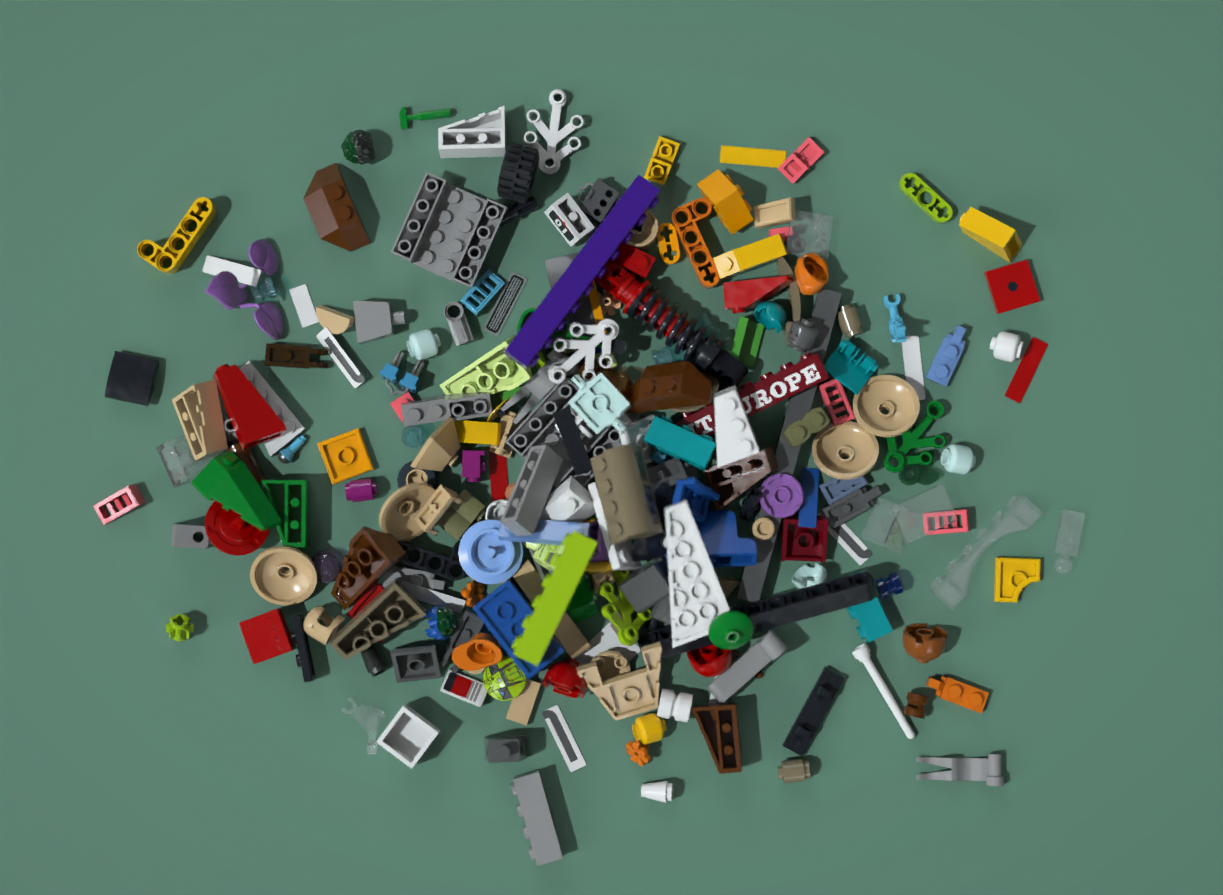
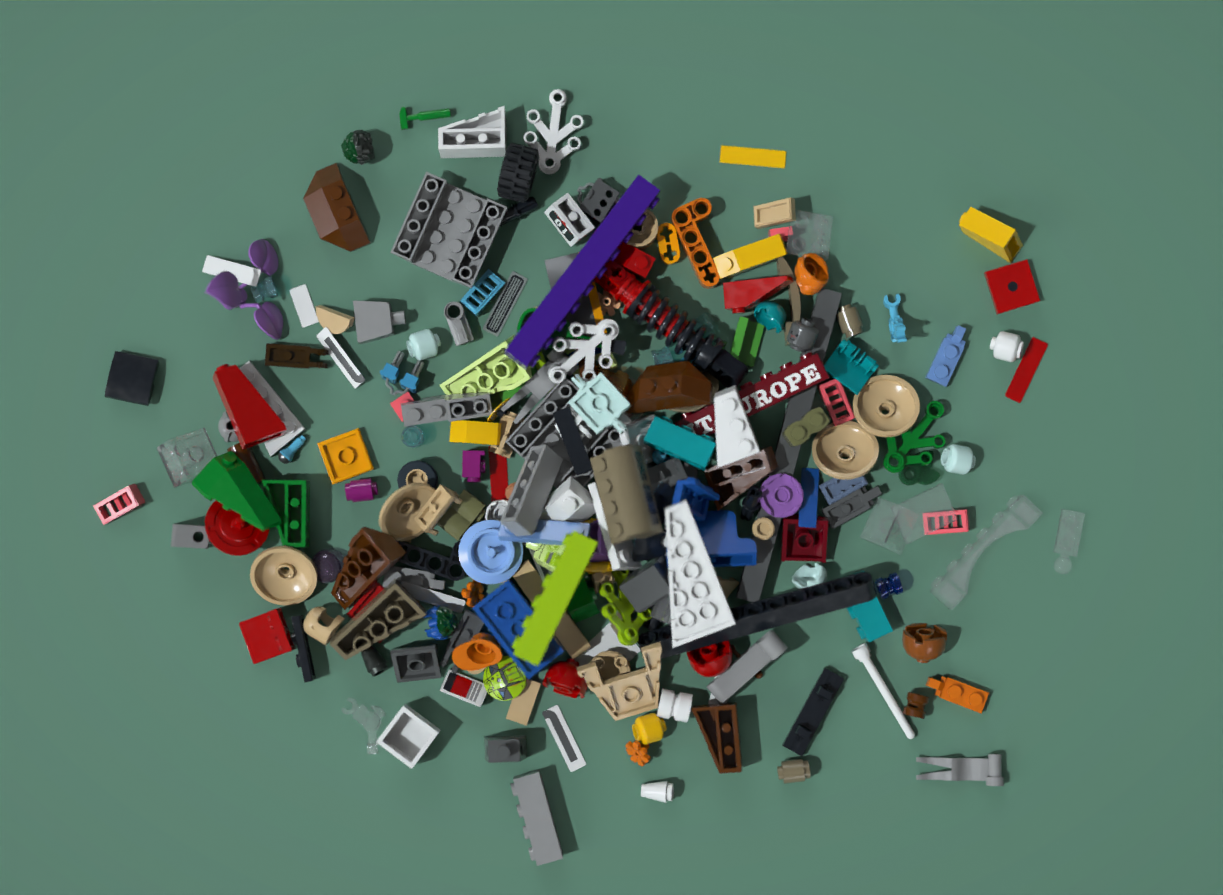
(179, 627): lime gear -> none
(180, 233): yellow beam -> none
(202, 419): tan wedge -> none
(439, 448): tan slope -> none
(662, 160): yellow slope -> none
(726, 200): light orange brick -> none
(730, 623): green dish -> none
(801, 160): coral slope -> none
(850, 542): sticker -> none
(913, 365): white sticker -> none
(916, 199): lime beam -> none
(1013, 576): yellow tile -> none

